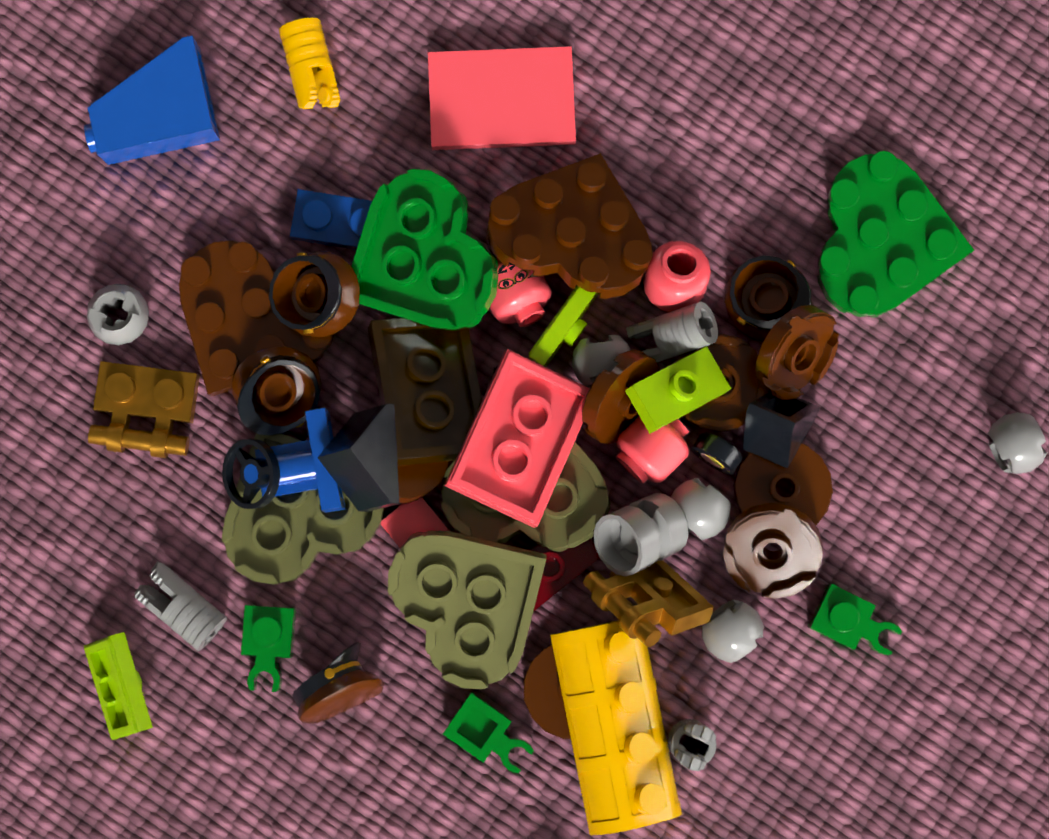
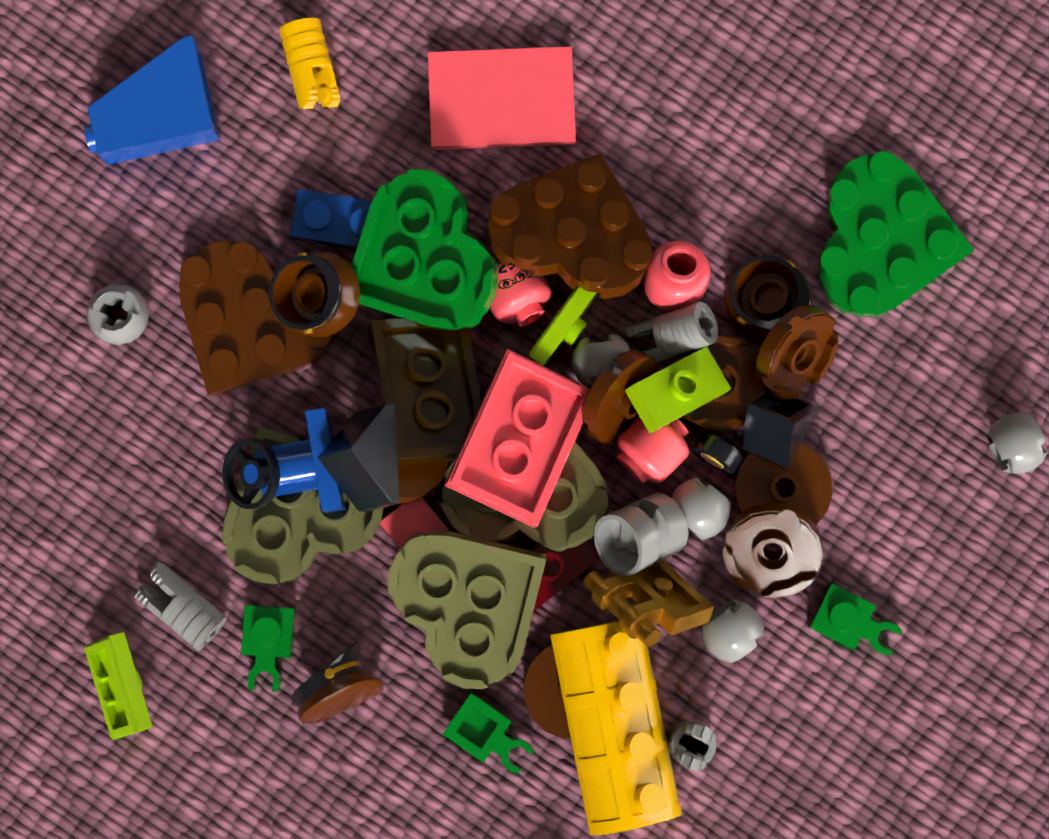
(144, 393): pearl gold plate -> none
(276, 390): reddish brown piece -> none

